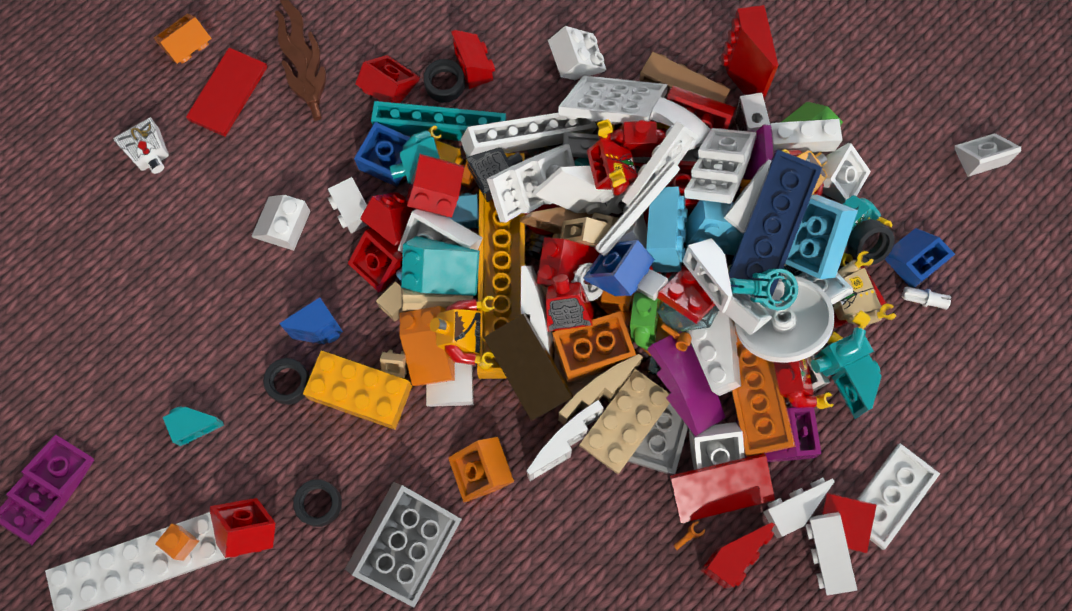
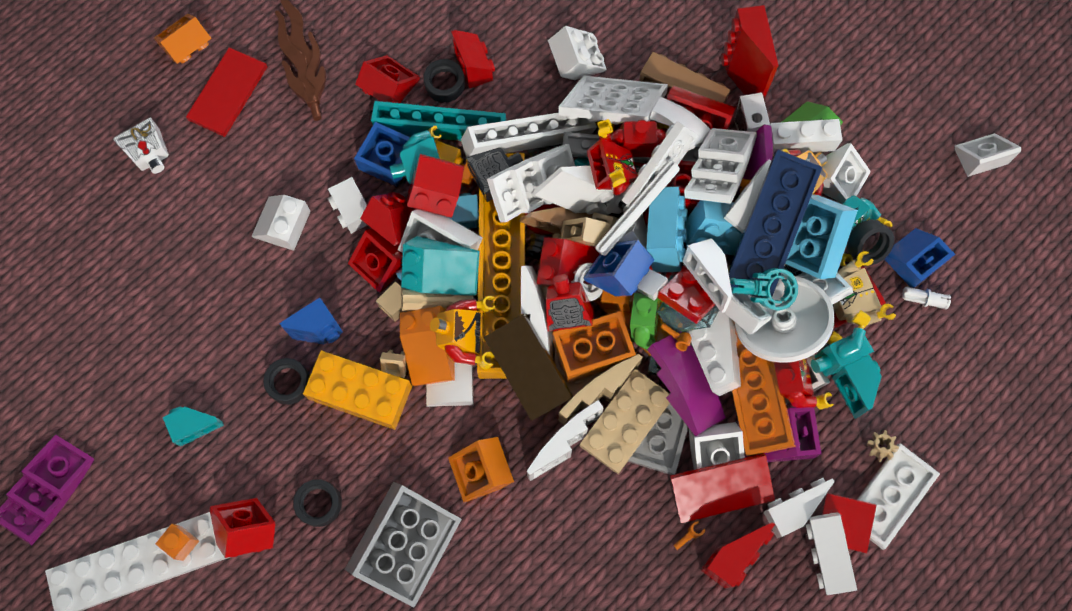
(882, 452): none -> tan gear

